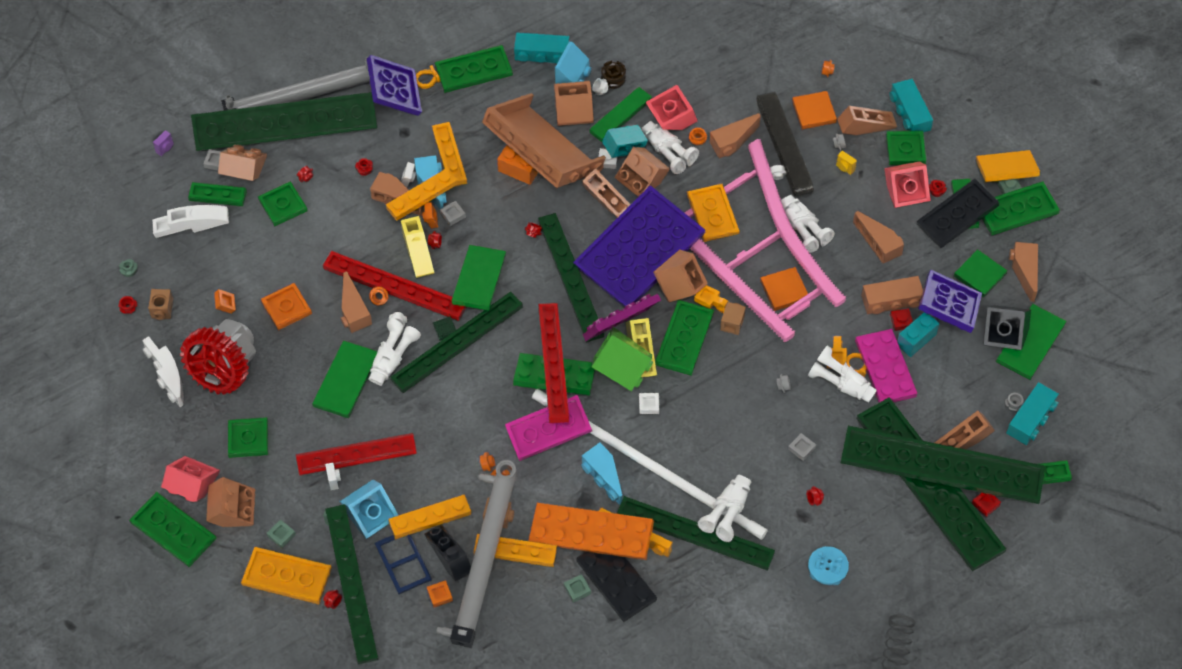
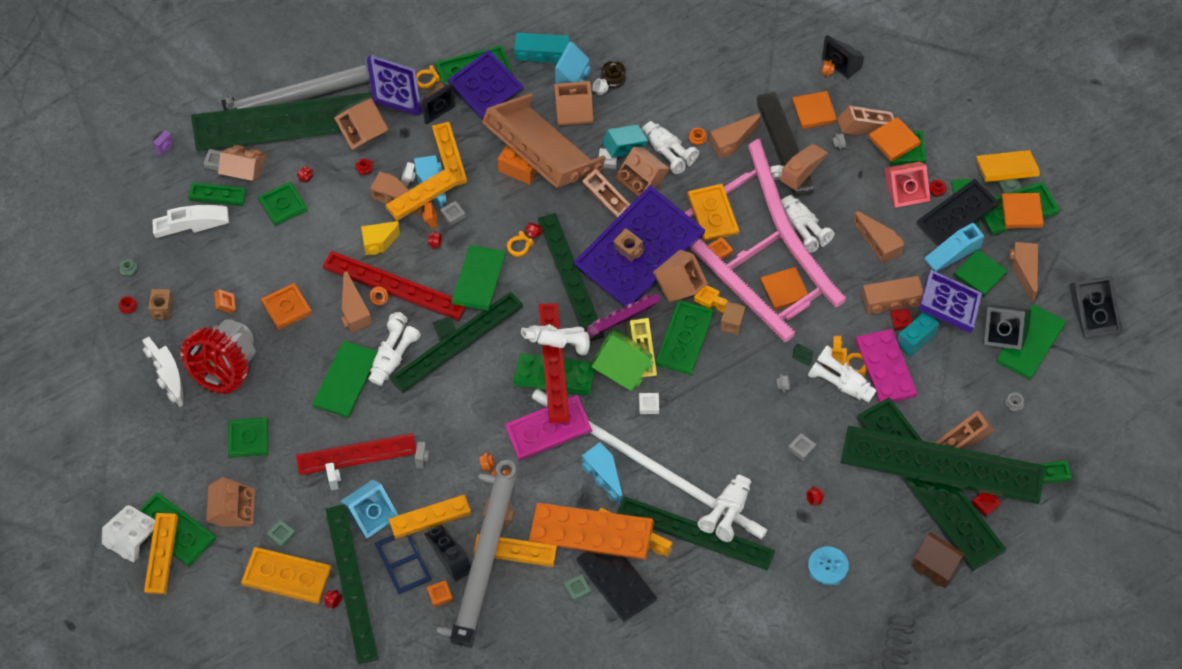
(127, 532): none -> white bracket
(161, 553): none -> light orange plate
(189, 478): coral slope -> none
(361, 124): none -> nougat slope
(379, 237): none -> yellow slope
(417, 246): light yellow slope -> none
(422, 455): none -> light grey plate
(438, 101): none -> black slope
(485, 83): none -> dark purple plate
(529, 243): none -> light orange piece
(558, 338): none -> white piece
(621, 113): green tile -> none
(626, 238): none -> medium nougat brick
(672, 110): coral slope -> none
(721, 248): none -> orange plate
(802, 165): none -> nougat slope
(802, 354): none -> clear green tile
(845, 58): none -> black slope
(846, 163): yellow plate -> none
(894, 139): none -> orange tile
(911, 106): teal brick -> none
(937, 560): none -> reddish brown slope
(956, 247): none -> medium azure slope
(1022, 210): none -> orange tile
(1033, 414): teal brick -> none
(1096, 306): none -> black slope

